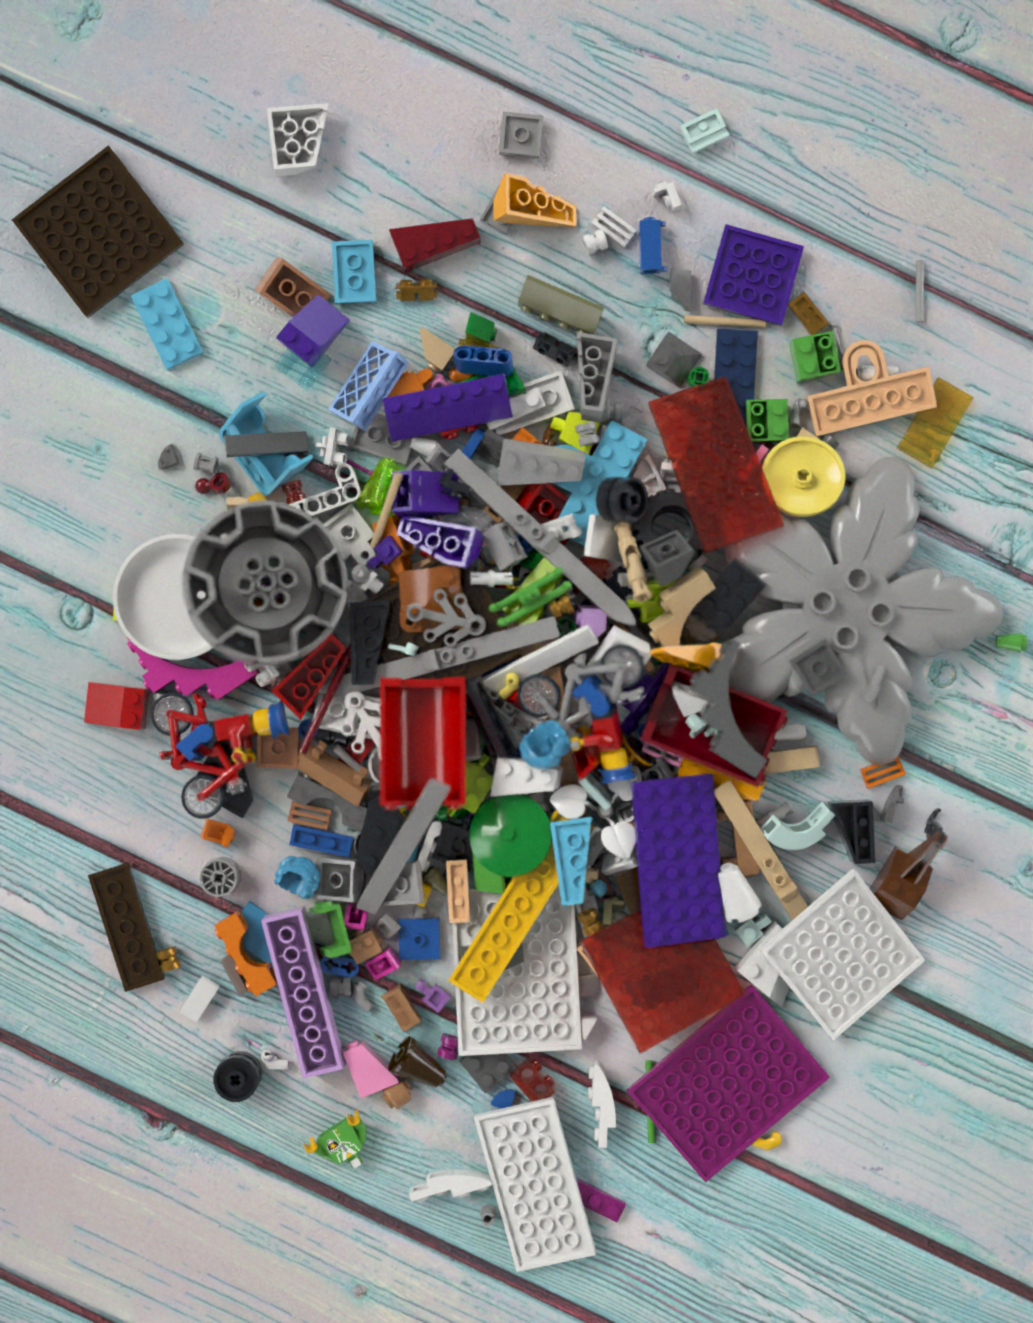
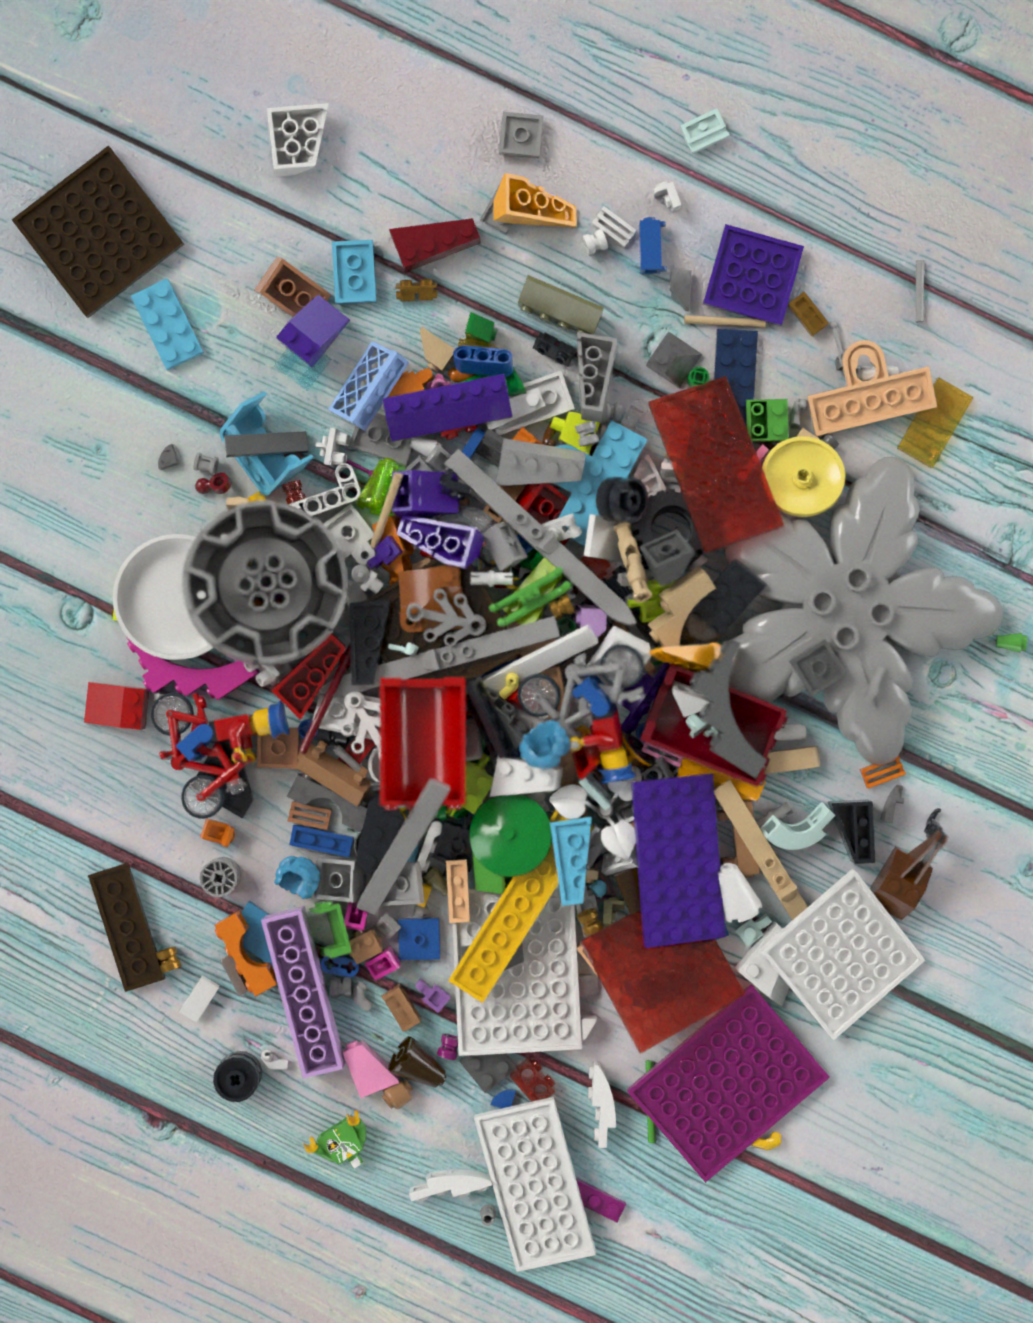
(814, 356): bright green slope -> none

